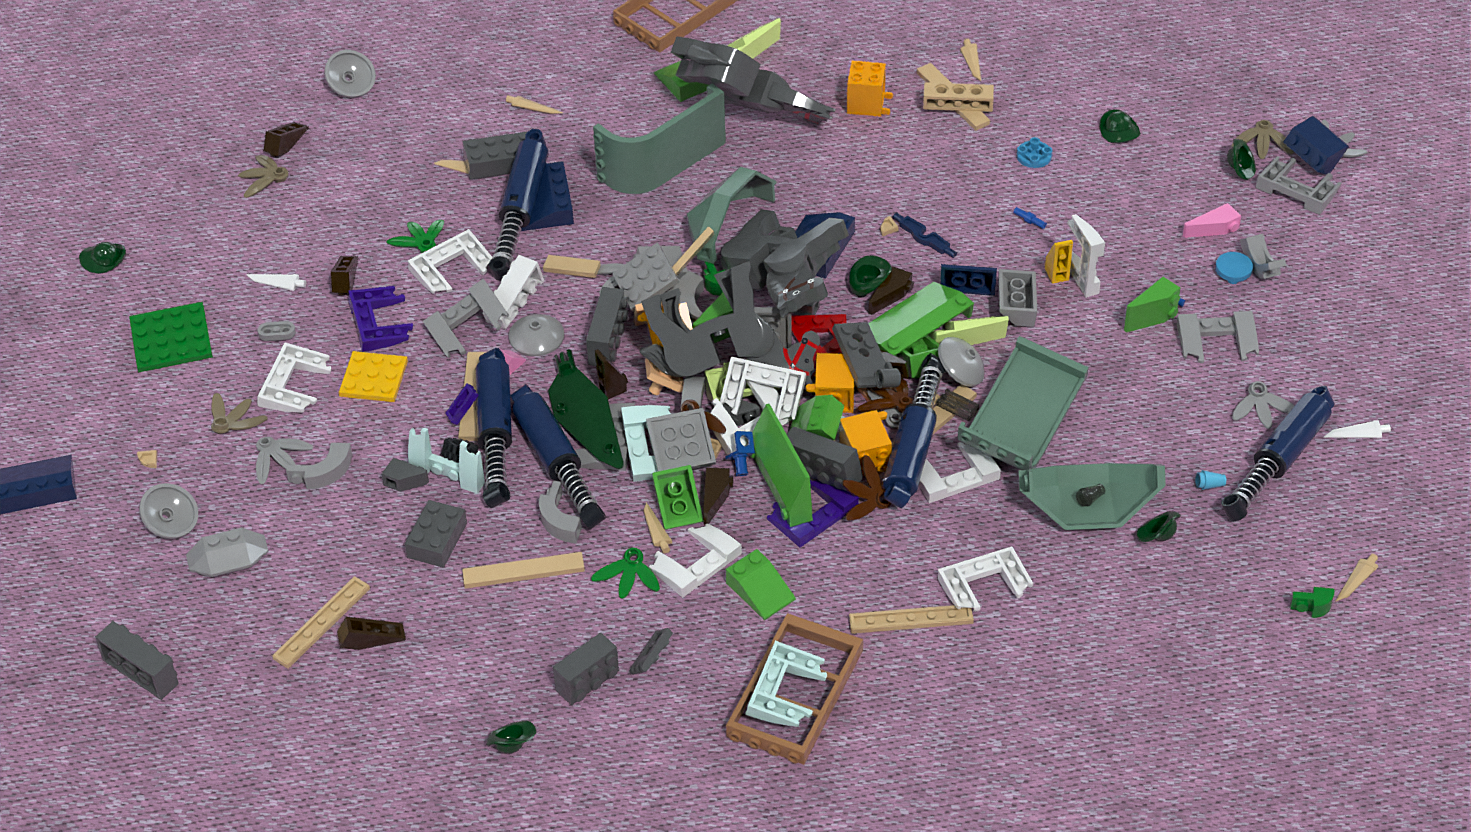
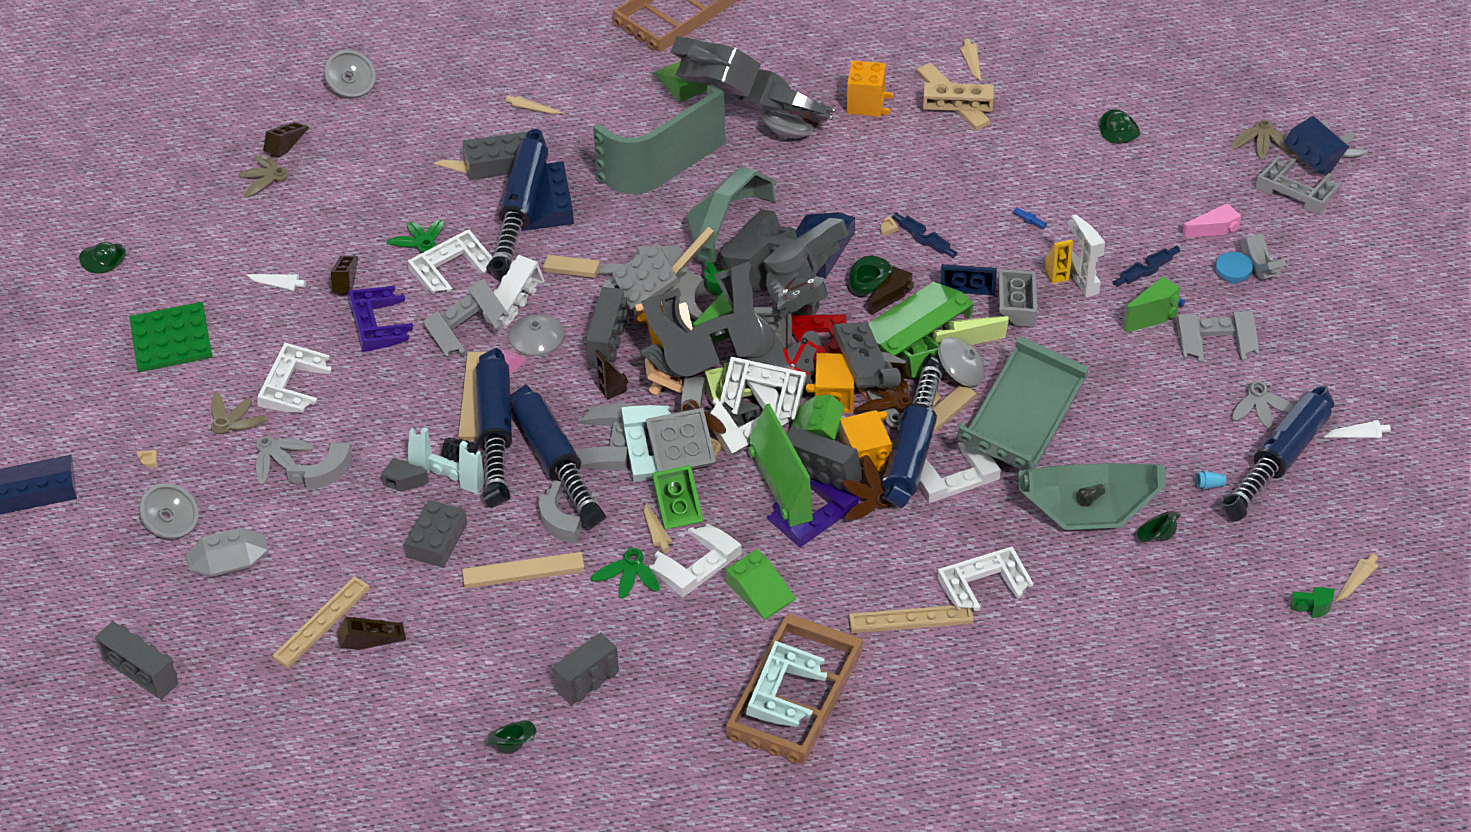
(276, 331): light grey plate -> none
(373, 376): yellow plate -> none
(461, 404): dark purple tile -> none
(584, 411): dark green wing -> none
(651, 651): dark grey hinge -> none
(716, 491): dark brown slope -> none
(742, 452): blue bracket -> none
(759, 39): yellowish green slope -> none
(787, 125): none -> light grey dish
(959, 403): clear smoke tile -> none
(1034, 153): dark azure tile -> none
(1153, 261): none -> dark blue piece
(1241, 154): dark green hat -> none

